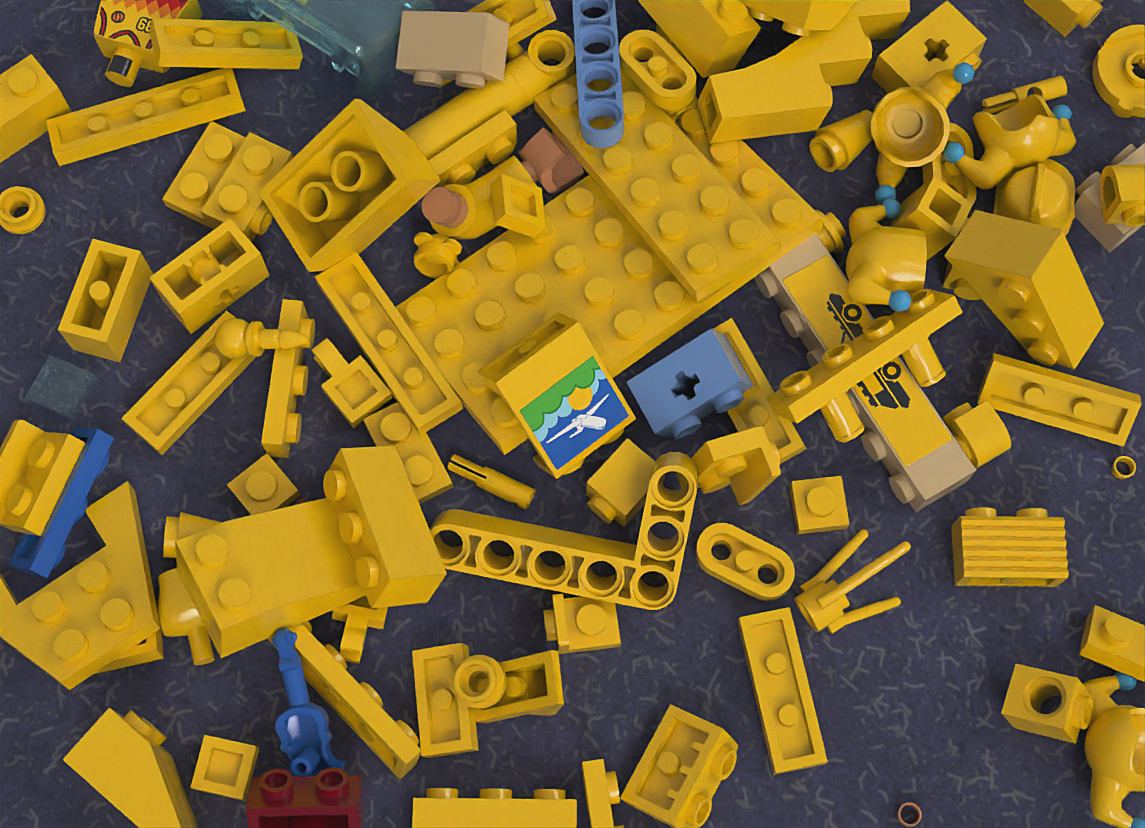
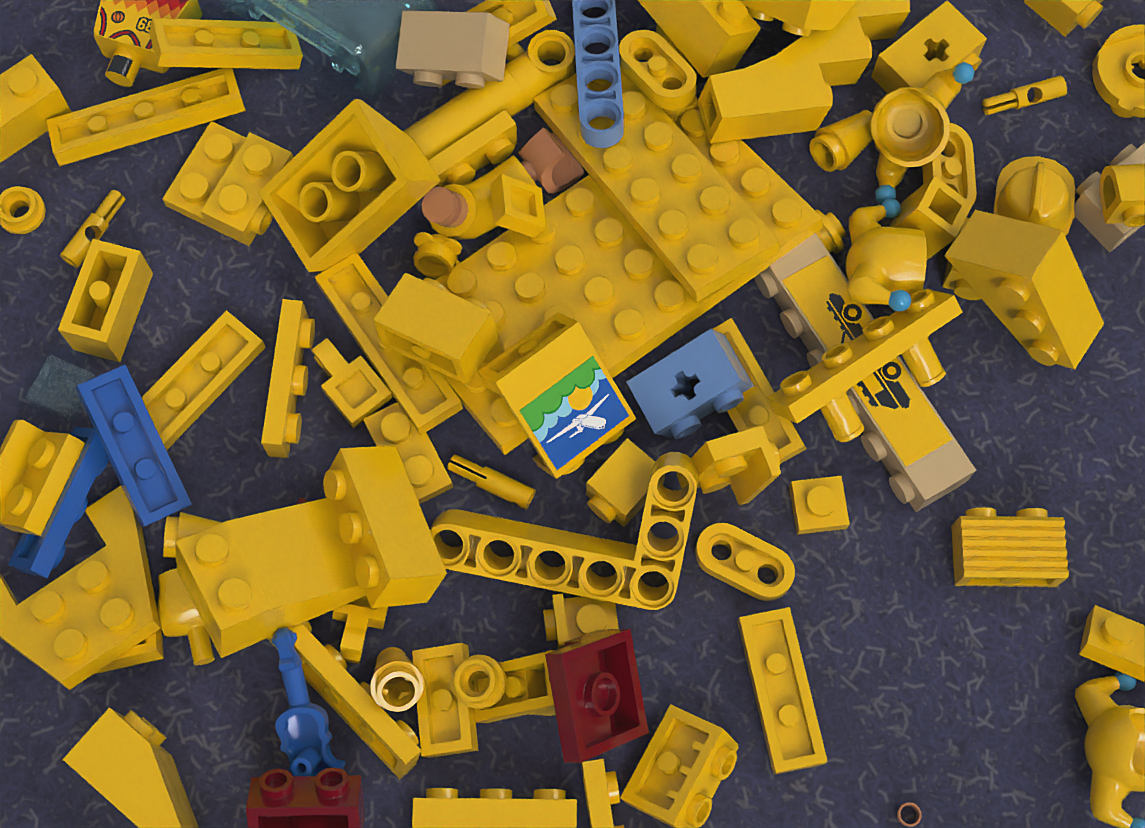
(79, 245): none -> yellow pin
(133, 445): none -> blue plate
(210, 276): yellow brick -> none
(225, 767): yellow plate -> none
(239, 338): yellow bar -> none
(263, 487): yellow plate -> none
(396, 681): none -> yellow cone
(436, 327): none -> yellow brick
(596, 693): none -> dark red plate
(824, 603): yellow plant -> none
(978, 432): yellow plate -> none
(1014, 140): yellow piece -> none
(1028, 691): yellow brick -> none
(1059, 399): yellow plate -> none
(1130, 462): yellow piece -> none

